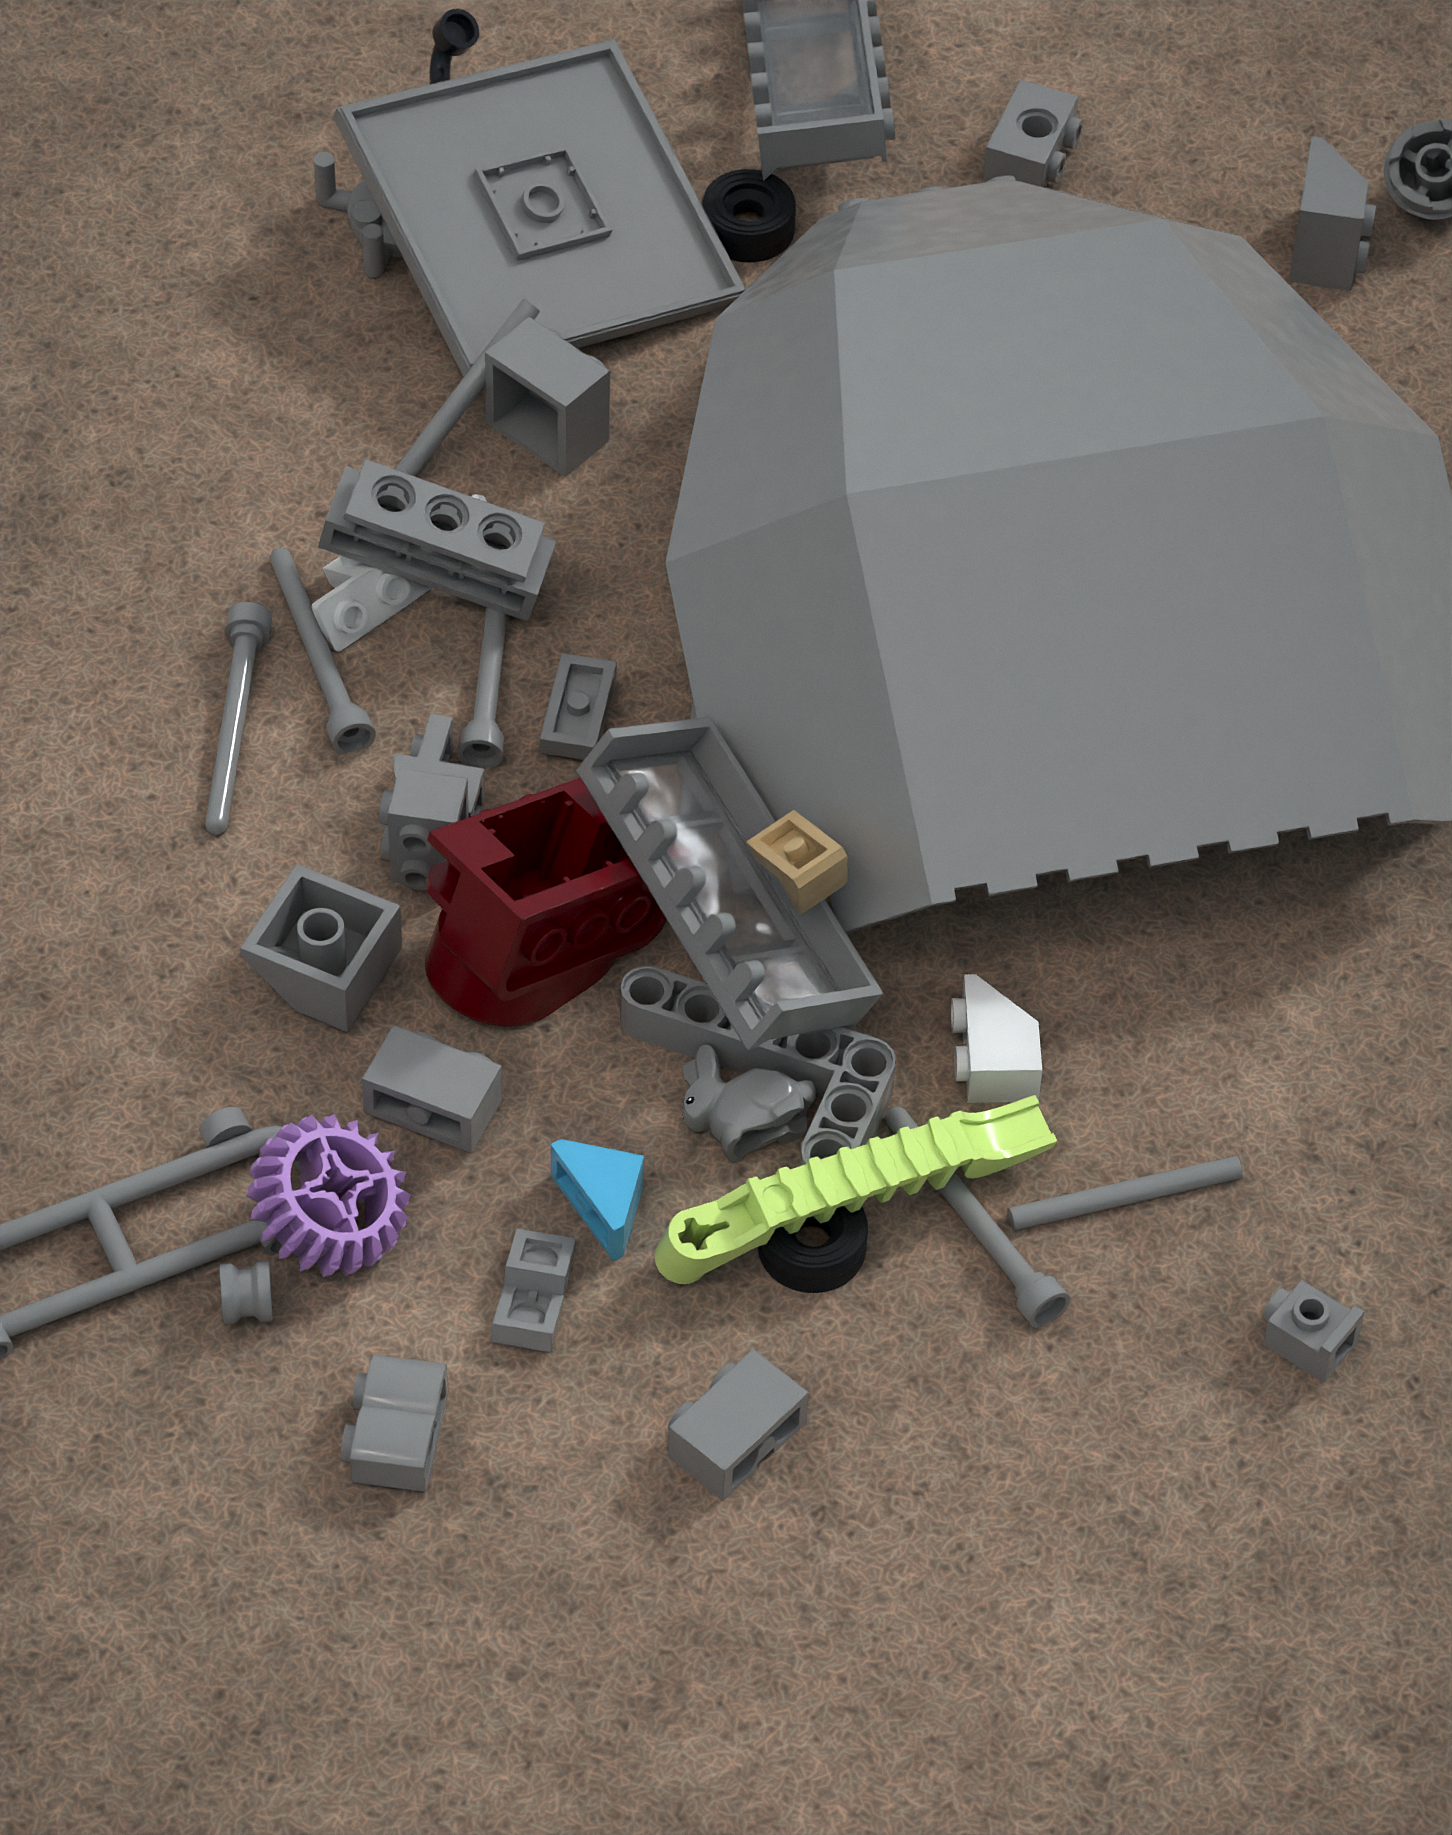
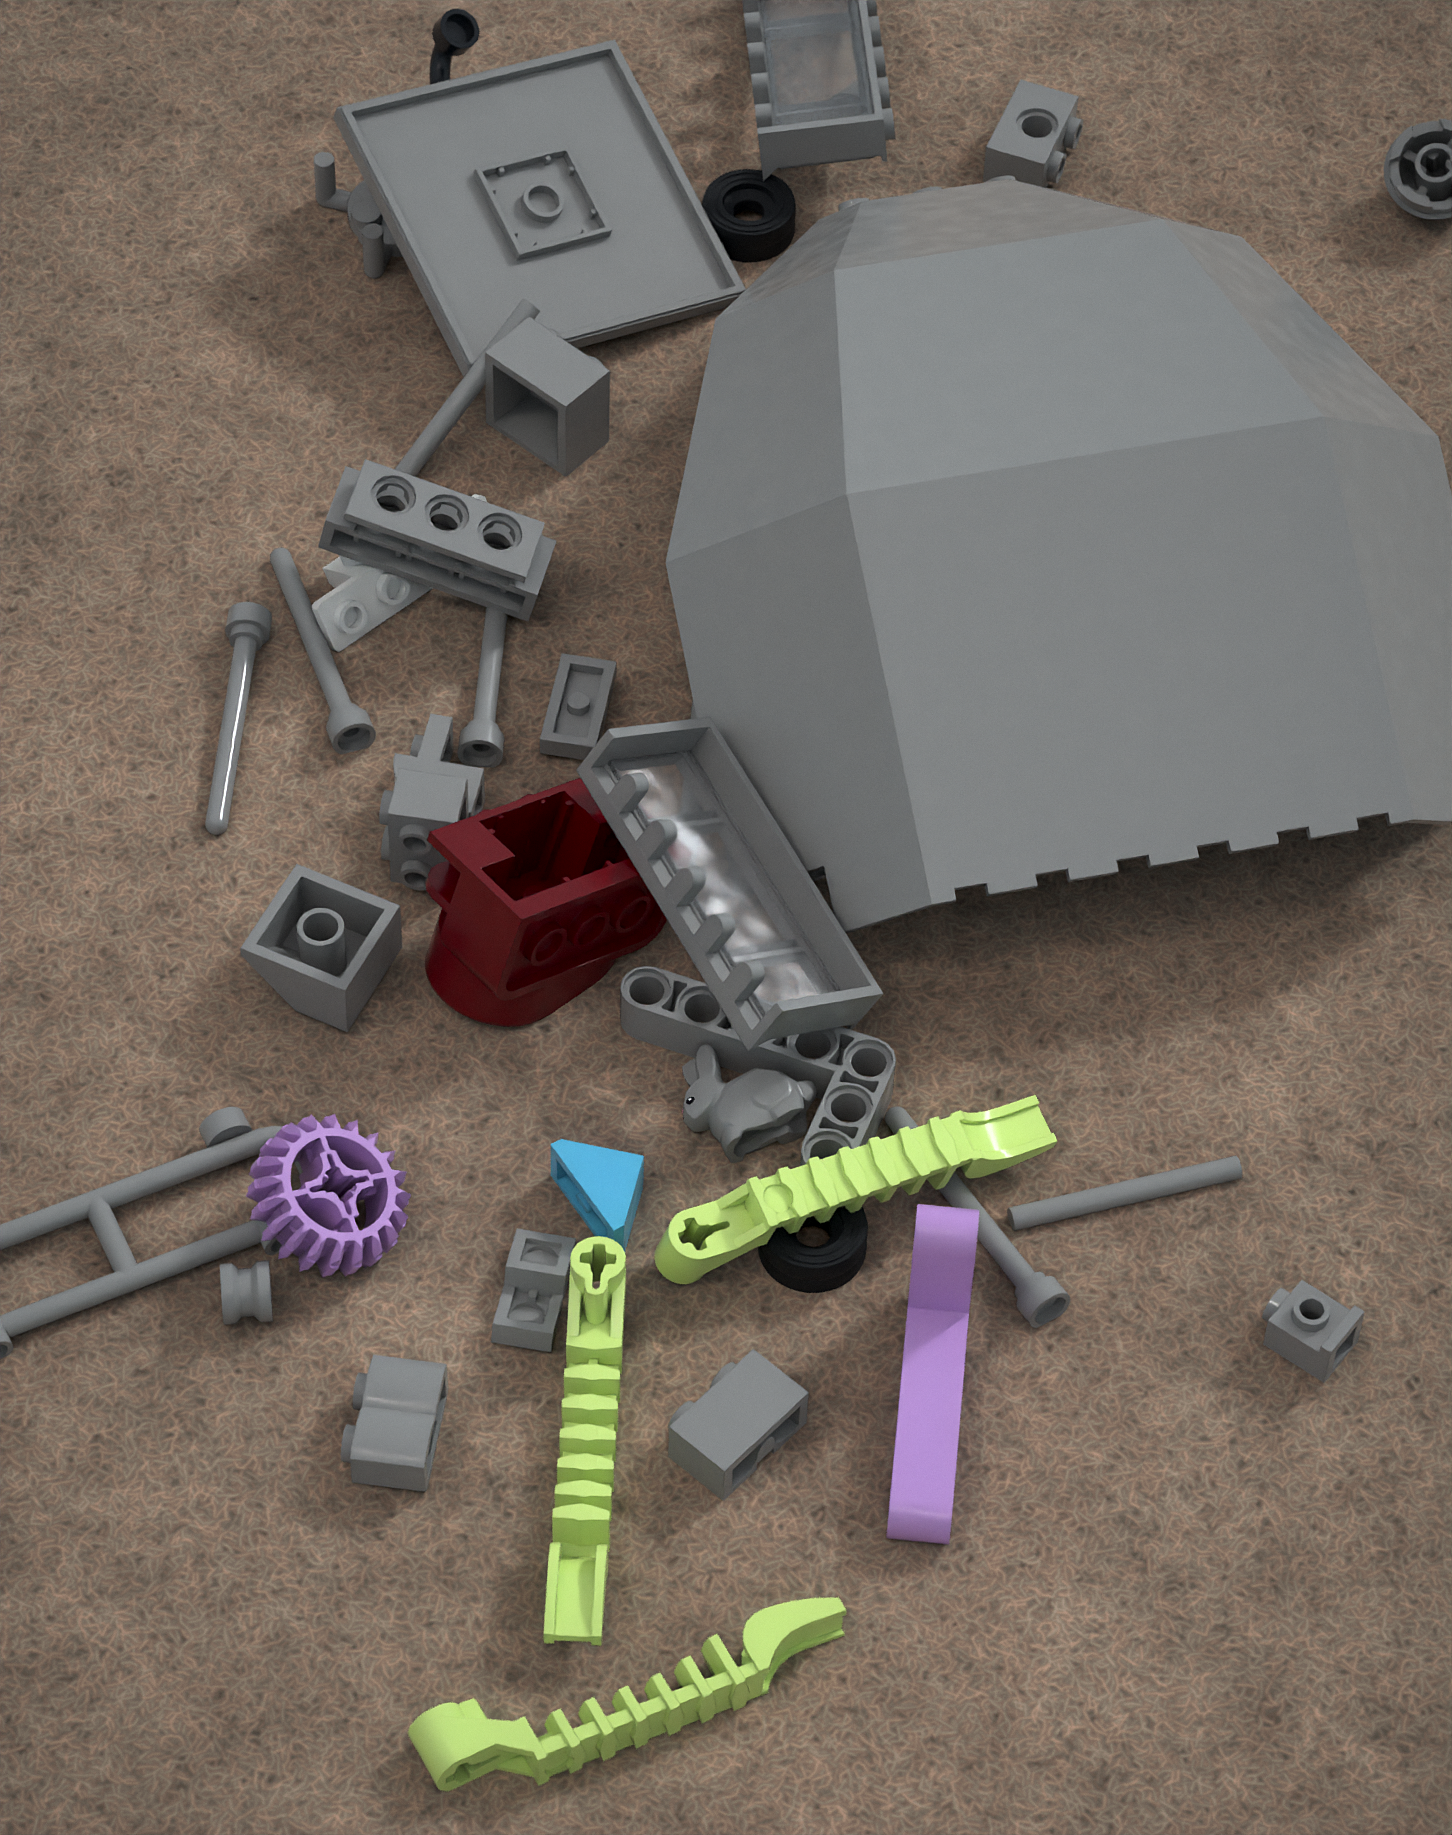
(432, 1088): light grey brick -> none
(463, 1744): none -> yellowish green piece
(587, 1444): none -> yellowish green piece
(802, 859): tan slope -> none
(932, 1374): none -> lavender beam
(999, 1048): white slope -> none
(1331, 221): light grey slope -> none

